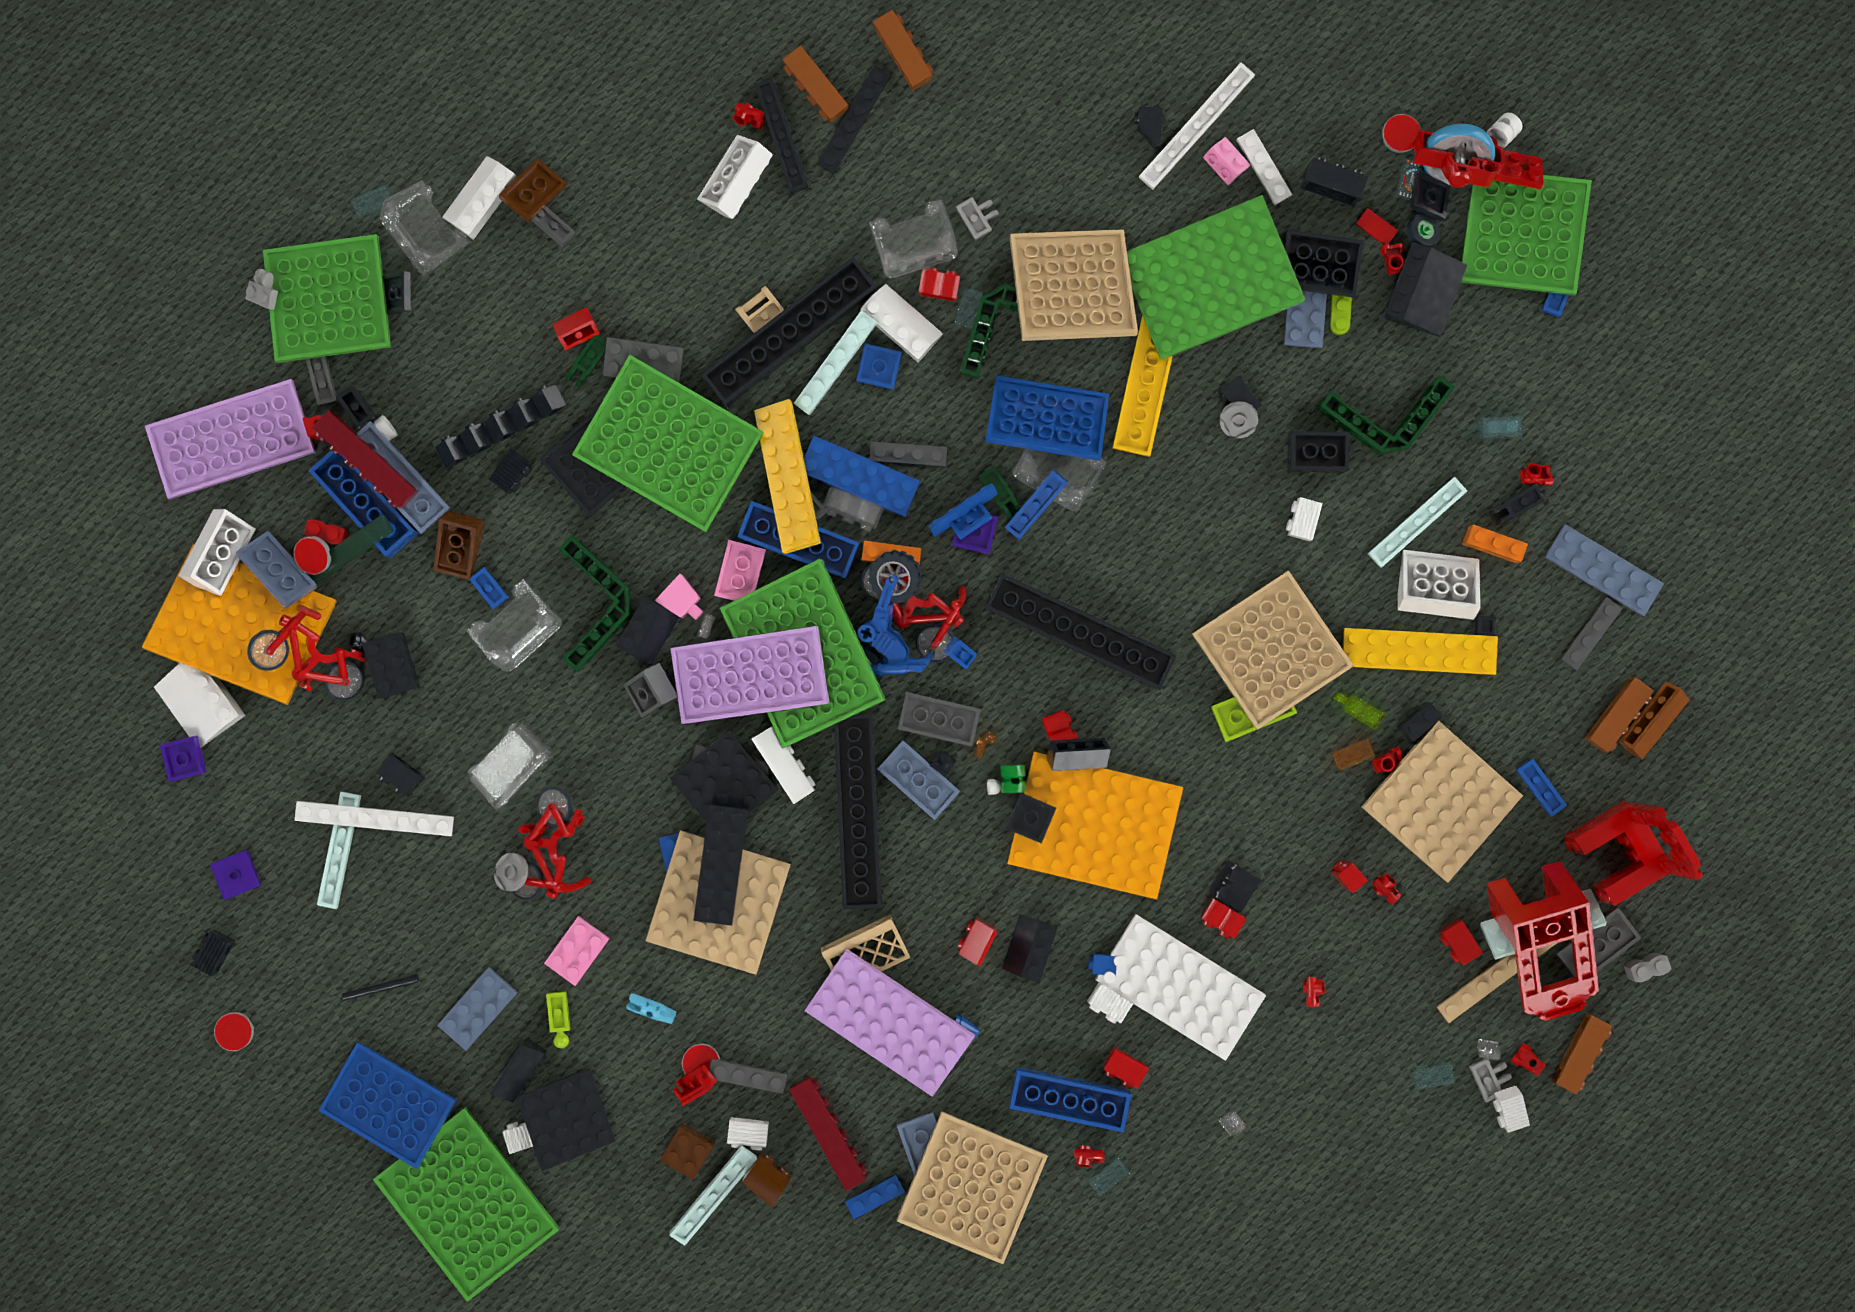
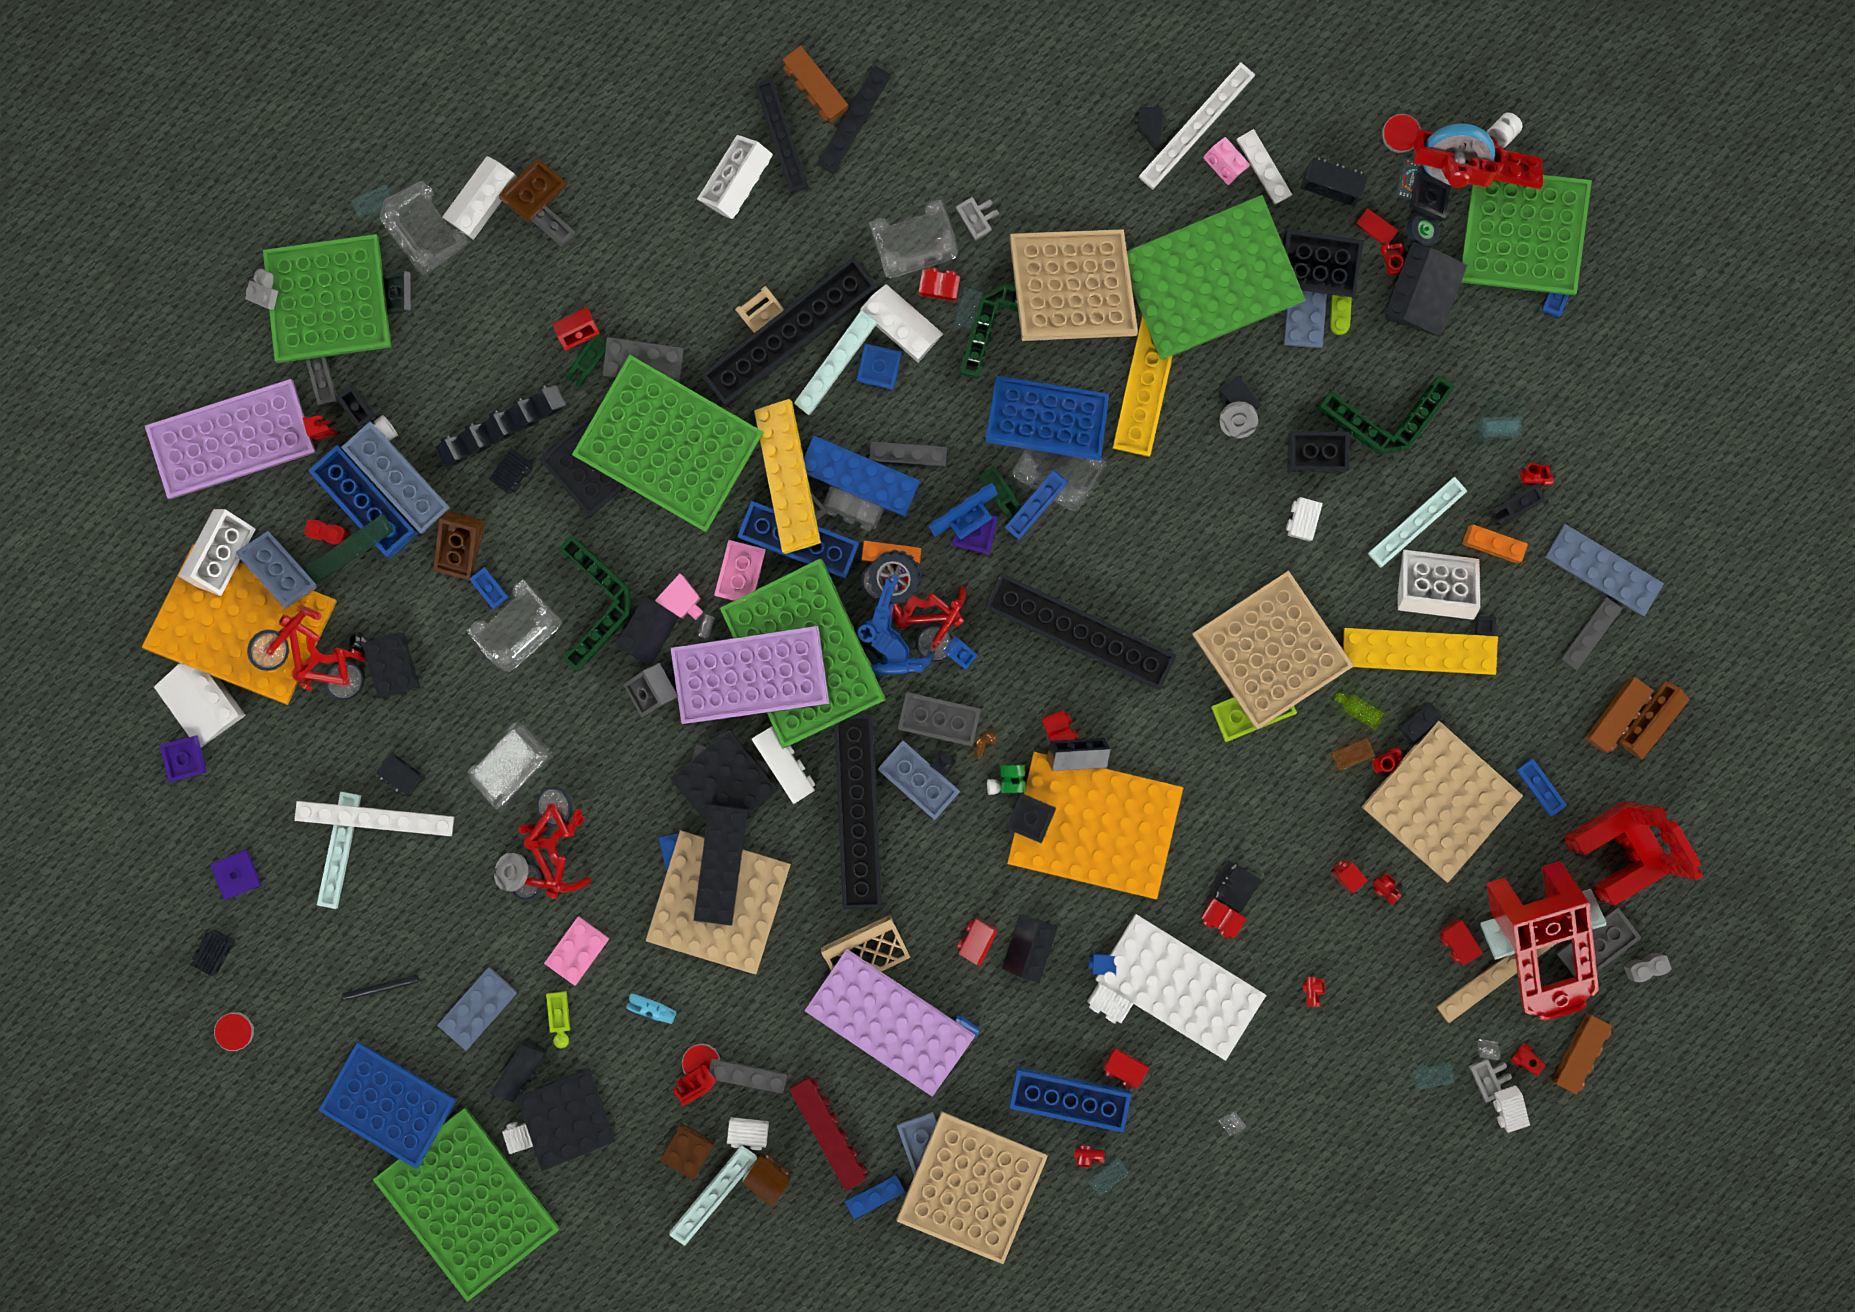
(312, 555): red tile -> none
(365, 459): dark red brick -> none
(747, 114): red plate -> none
(902, 50): dark orange brick -> none

